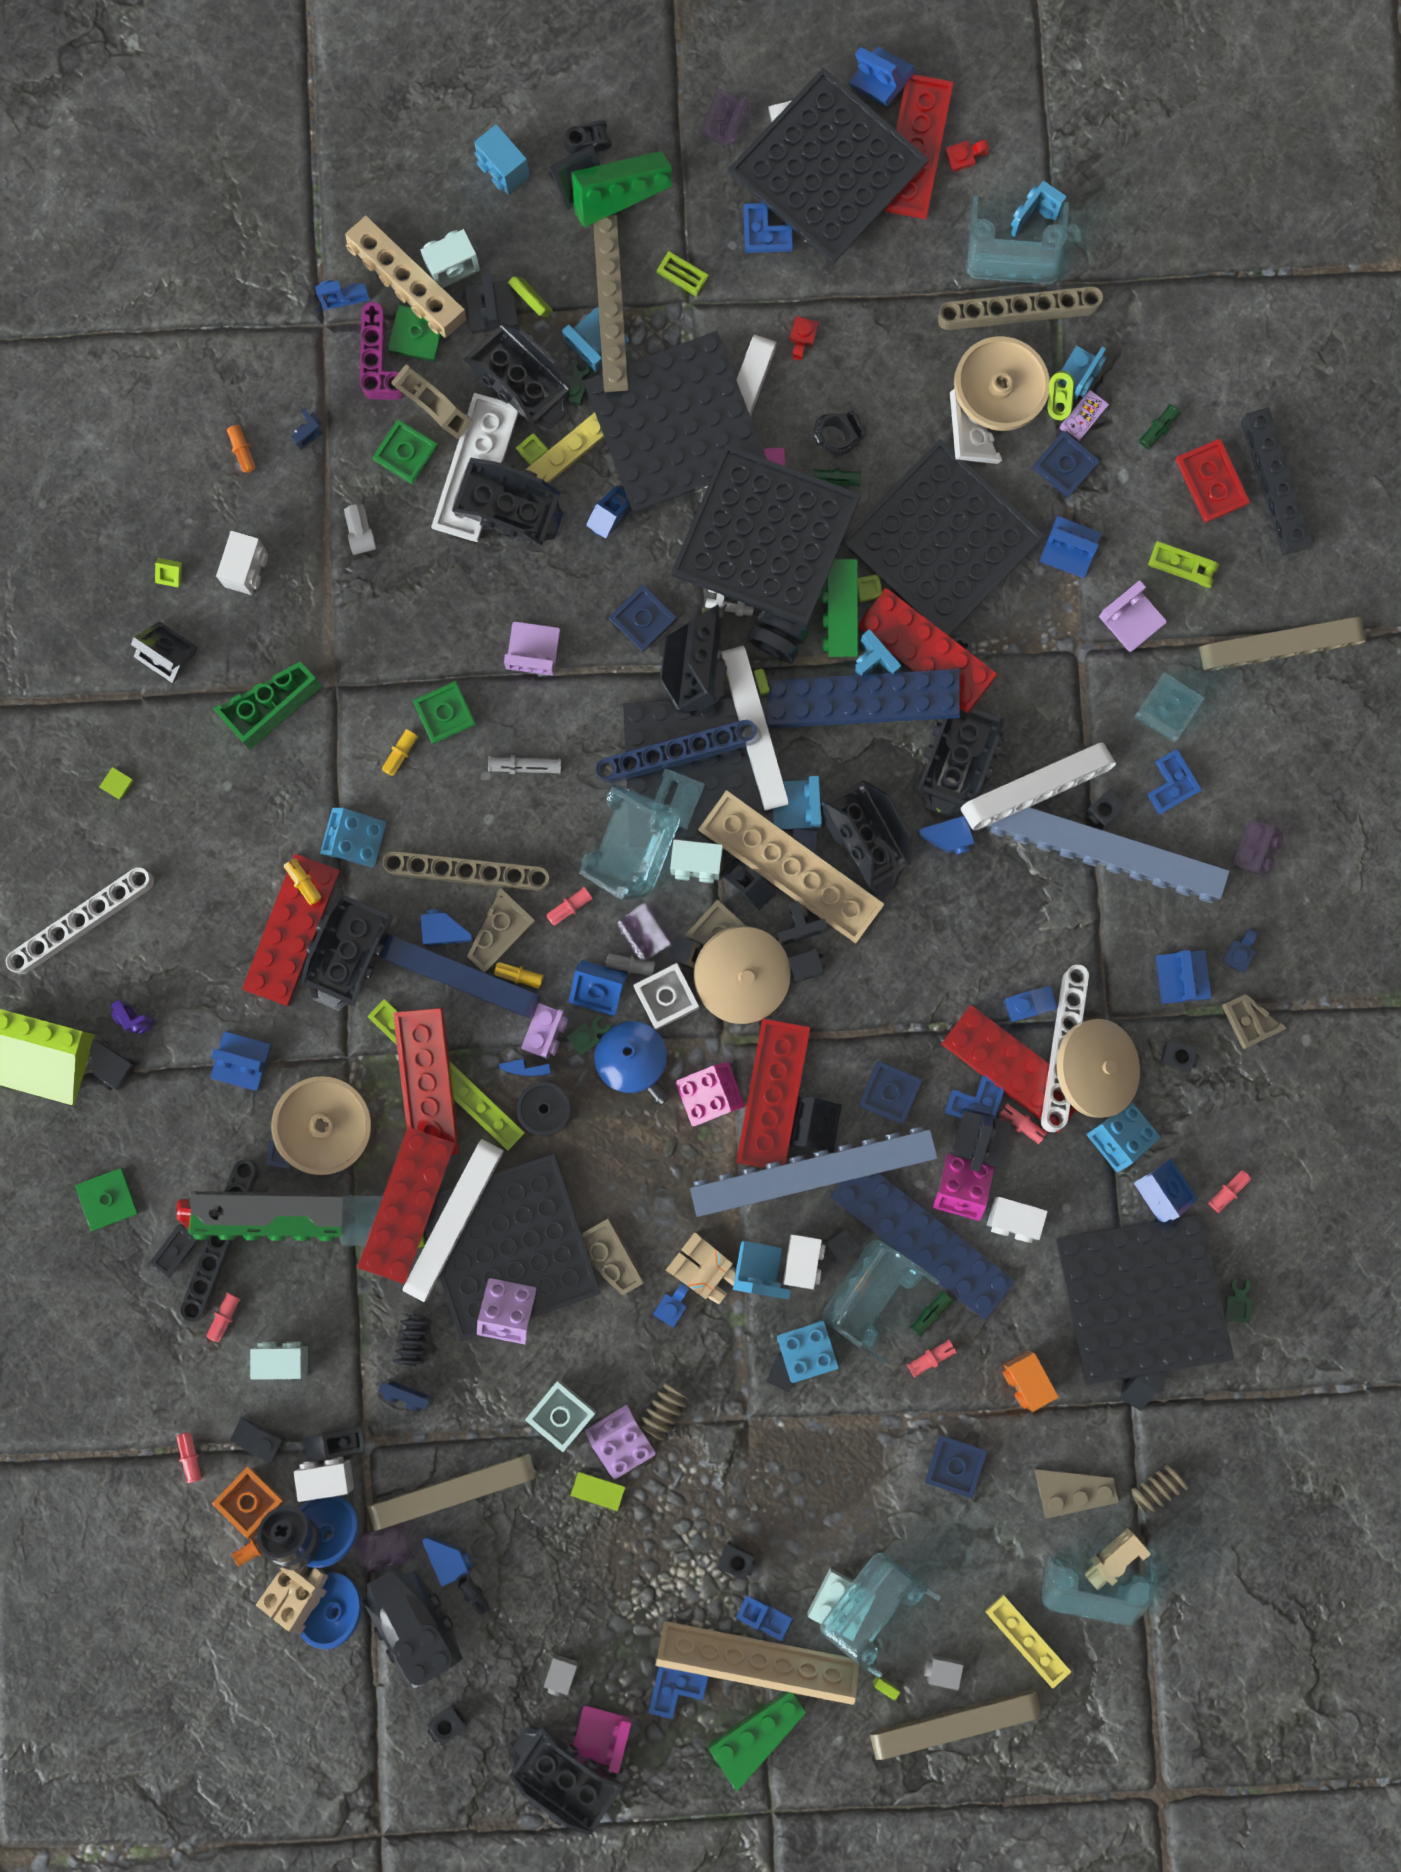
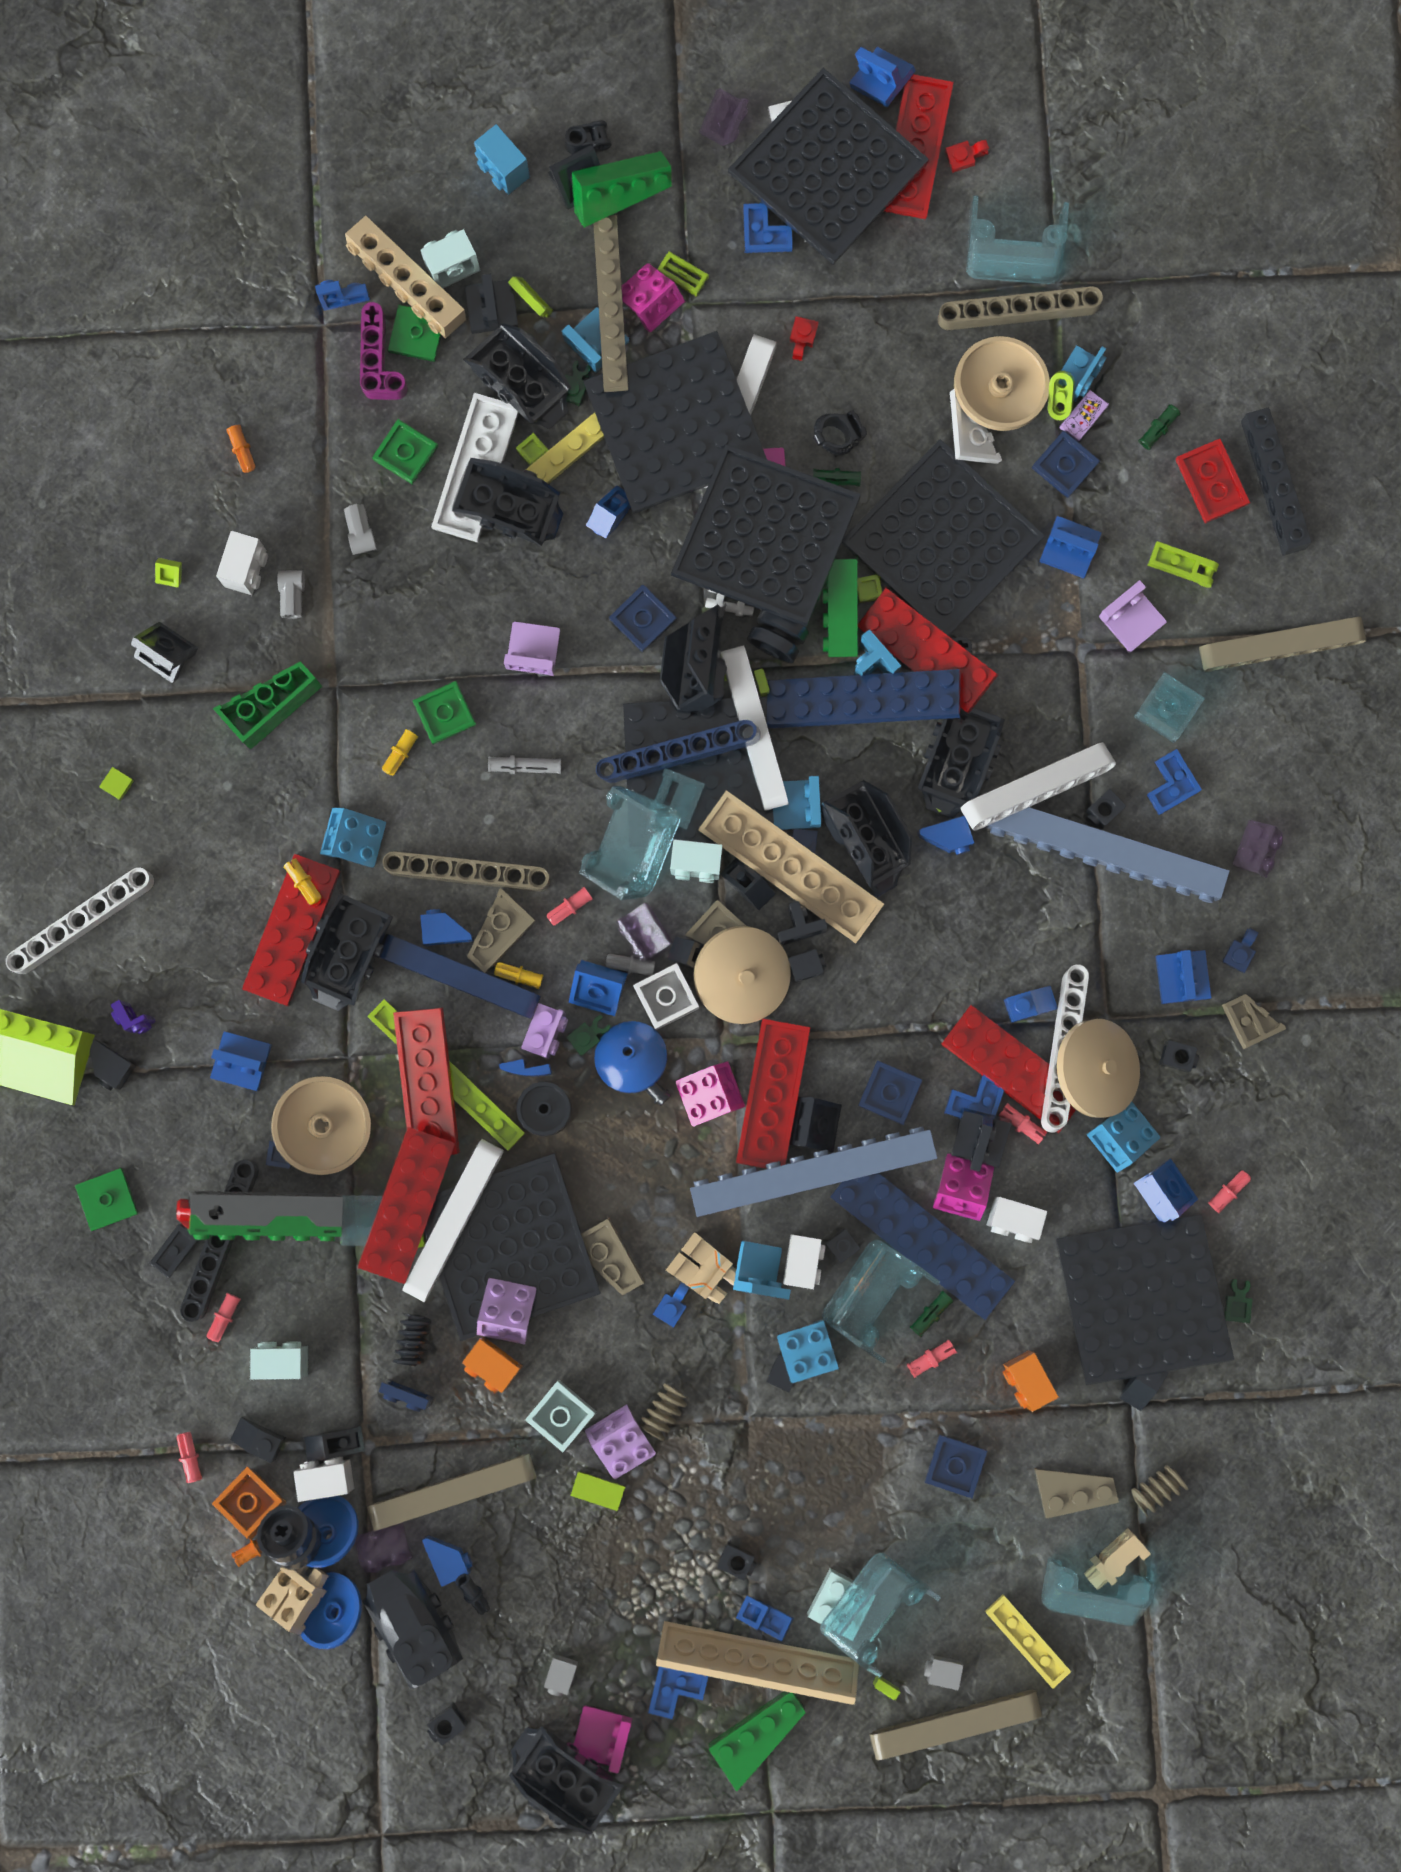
(291, 586): none -> light grey piece
(307, 433): dark blue bracket -> none
(433, 401): dark tan arch -> none
(491, 1365): none -> orange brick
(651, 296): none -> dark pink bracket
(1044, 198): dark azure bracket -> none

